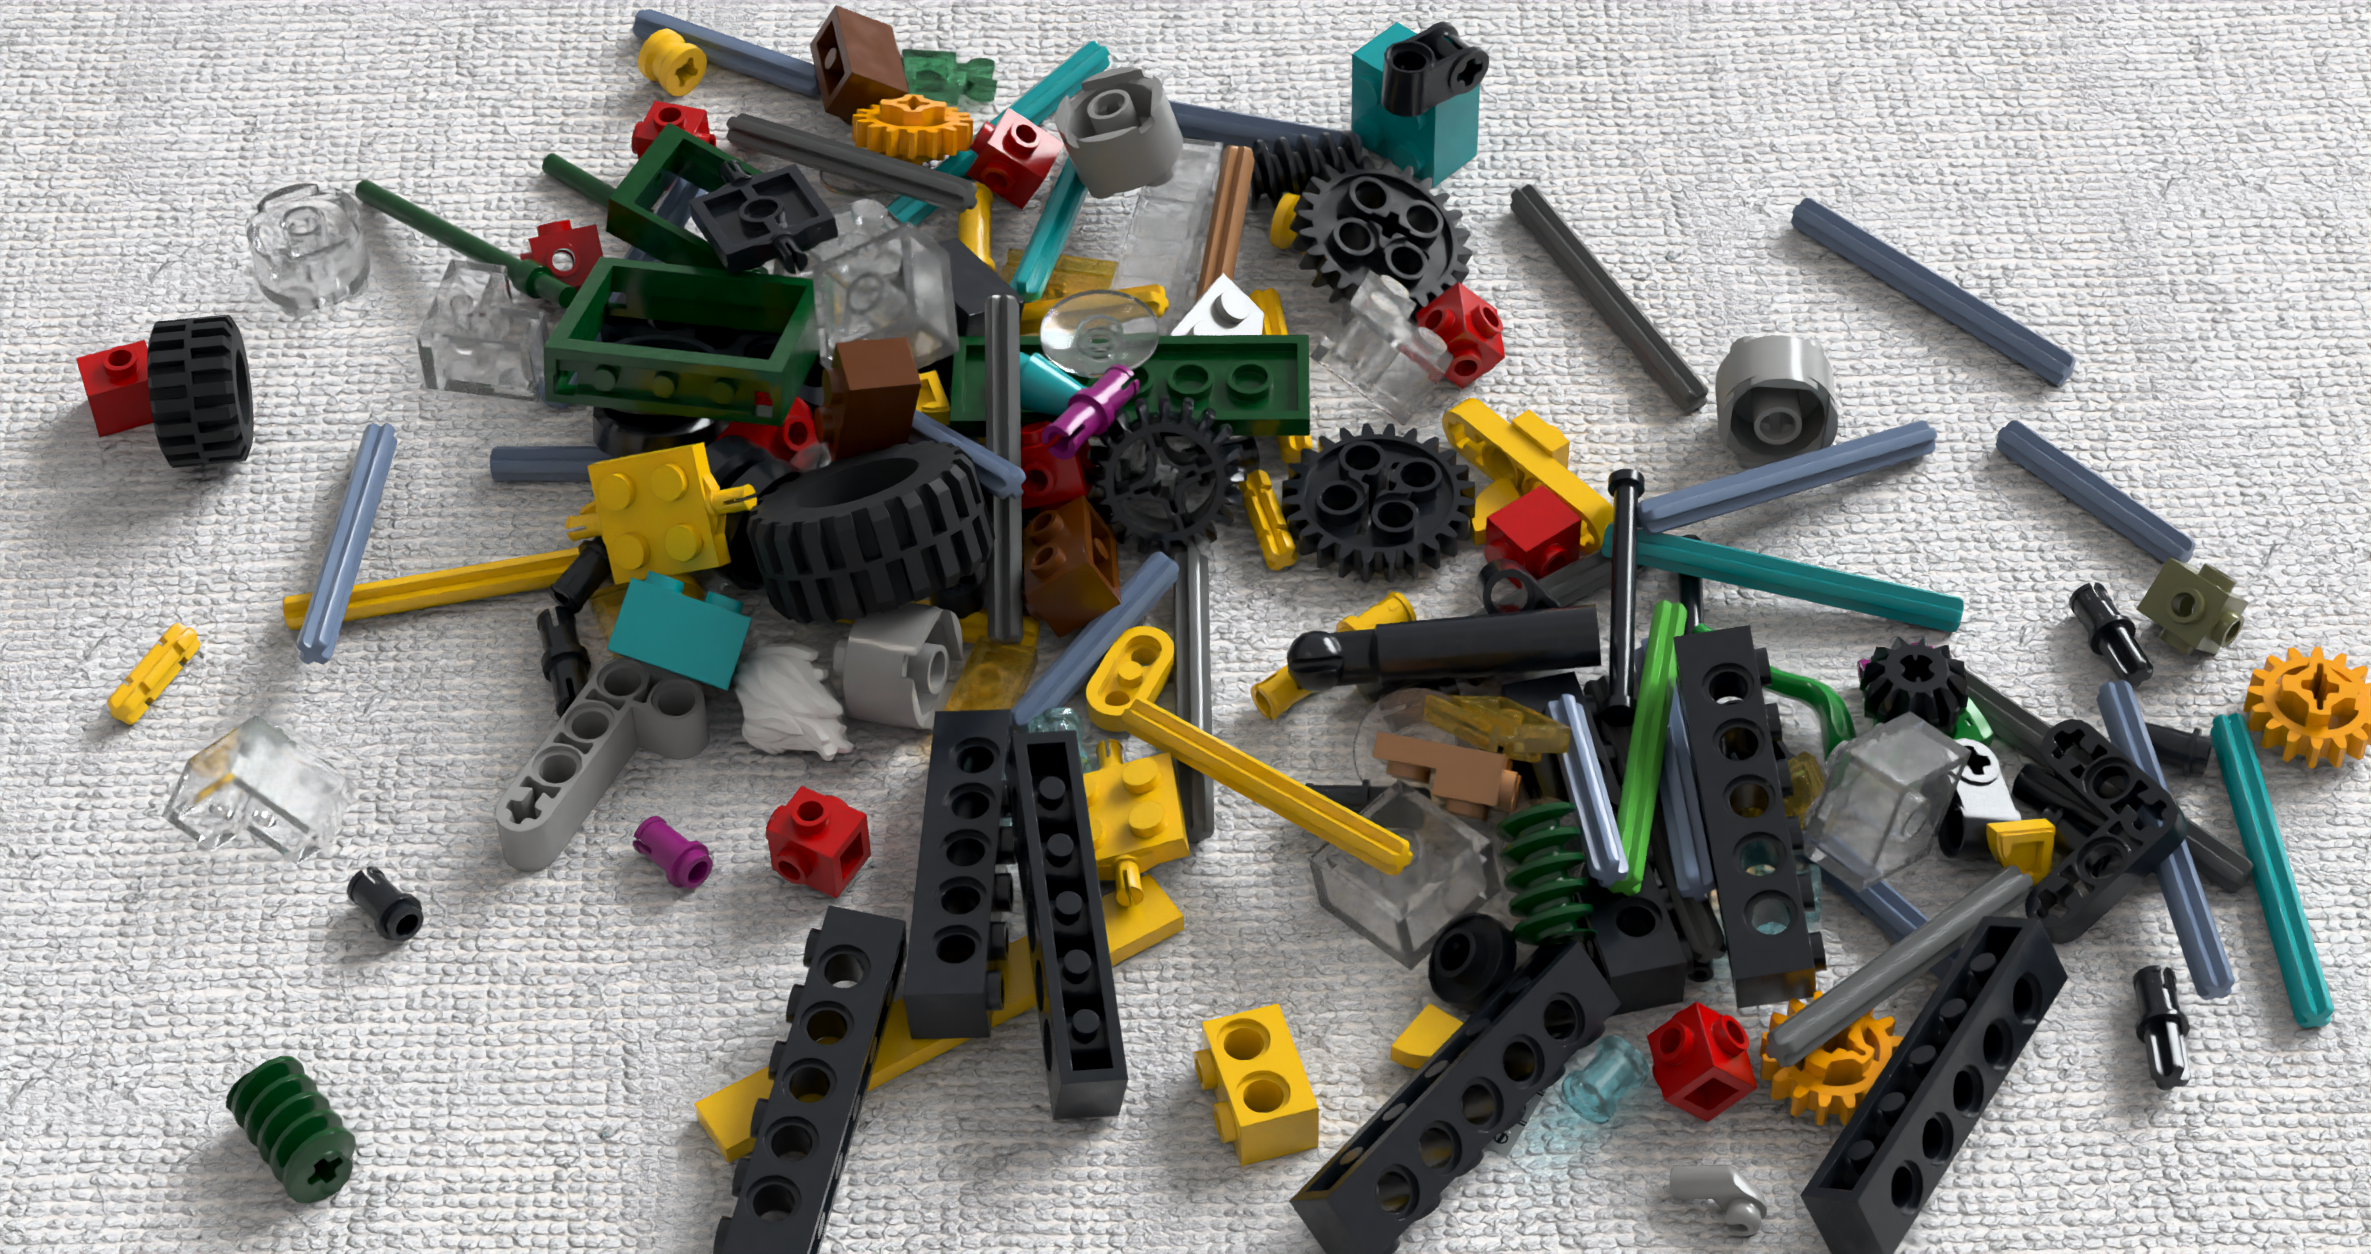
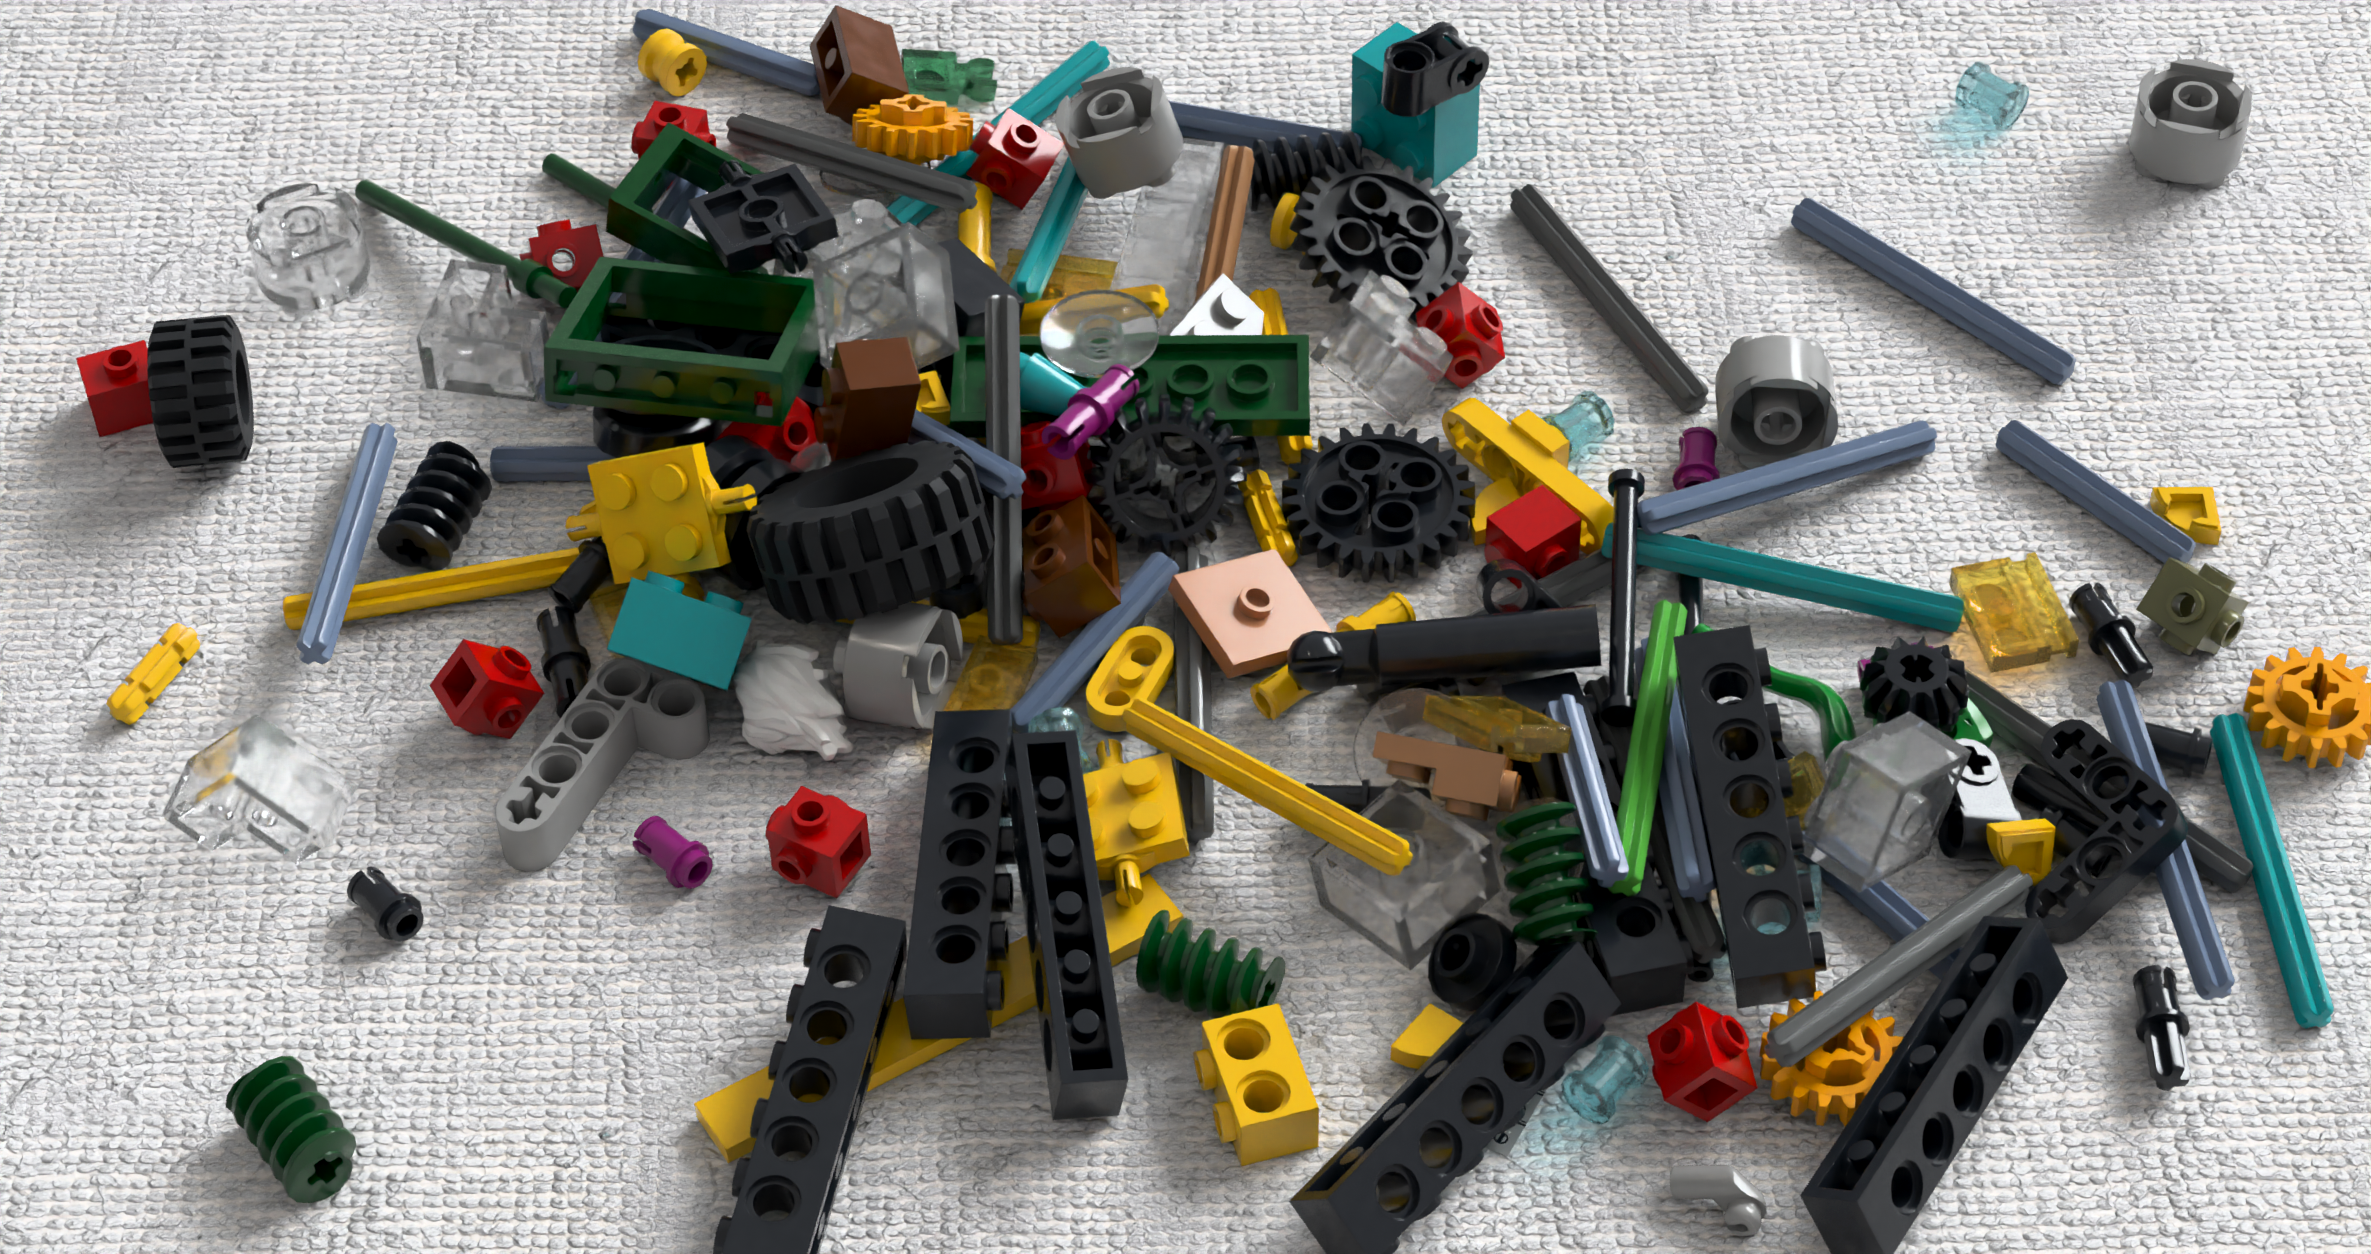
(435, 508): none -> black piece
(487, 689): none -> red brick
(1202, 974): none -> dark green piece
(1246, 610): none -> plate
(1583, 421): none -> clear light blue bush
(1696, 458): none -> magenta pin
(1991, 95): none -> clear light blue bush
(2013, 612): none -> clear yellow plate
(2189, 510): none -> yellow tile
(2190, 123): none -> light grey brick

